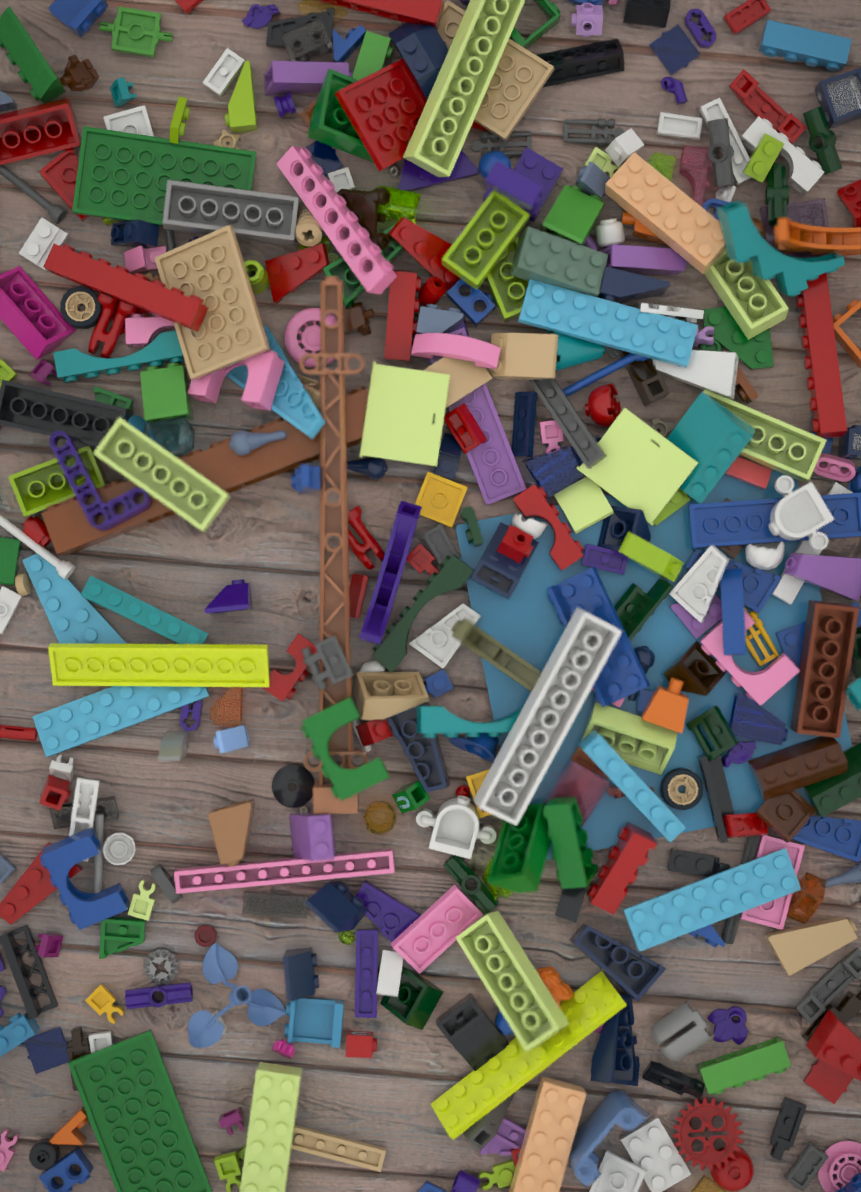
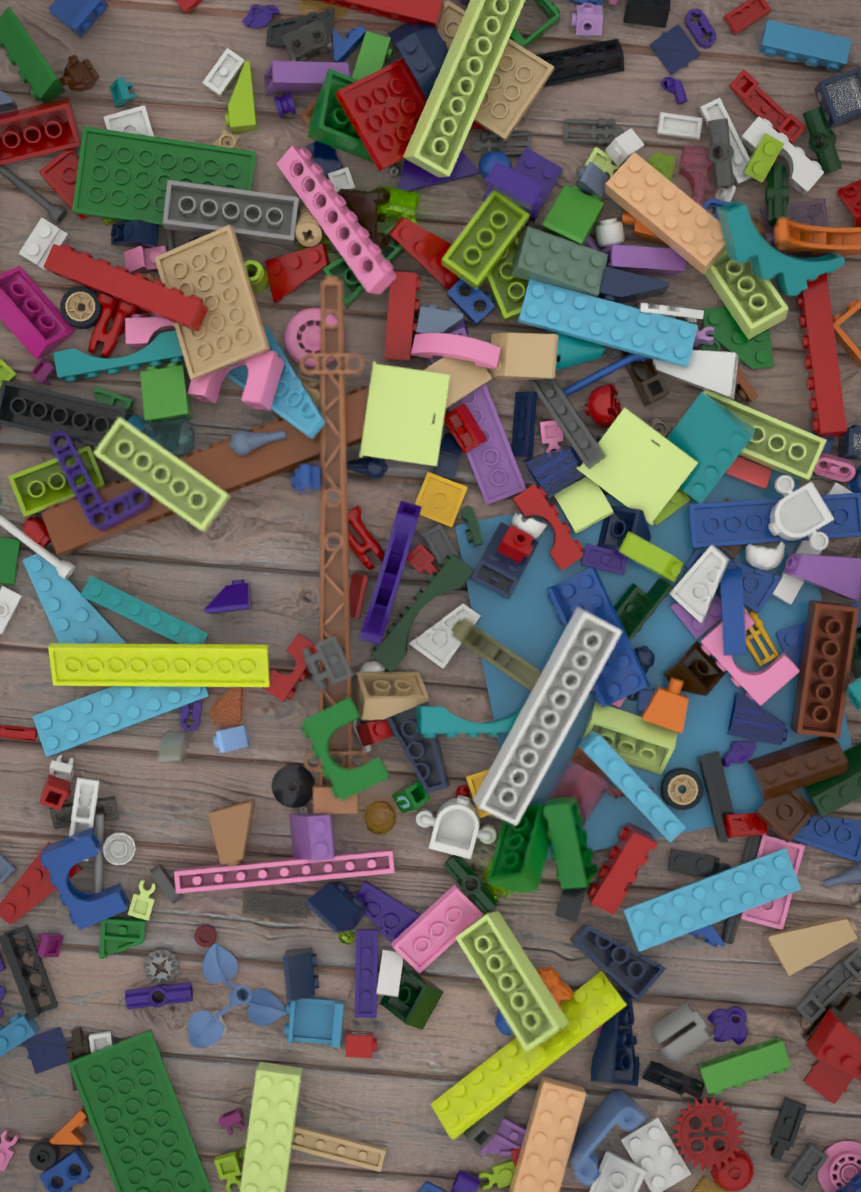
(23, 584): tan tile -> none
(102, 1001): yellow plate -> none
(136, 32): bright green plate -> none
(177, 125): lime plate -> none
(283, 1048): dark pink plate -> none
(356, 319): reddish brown piece -> none
(432, 291): red brick -> none
(438, 684): blue plate -> none
(471, 1032): black slope -> none
(481, 746): blue piece -> none
(717, 731): dark green plate -> none
(807, 899): clear orange slope -> none

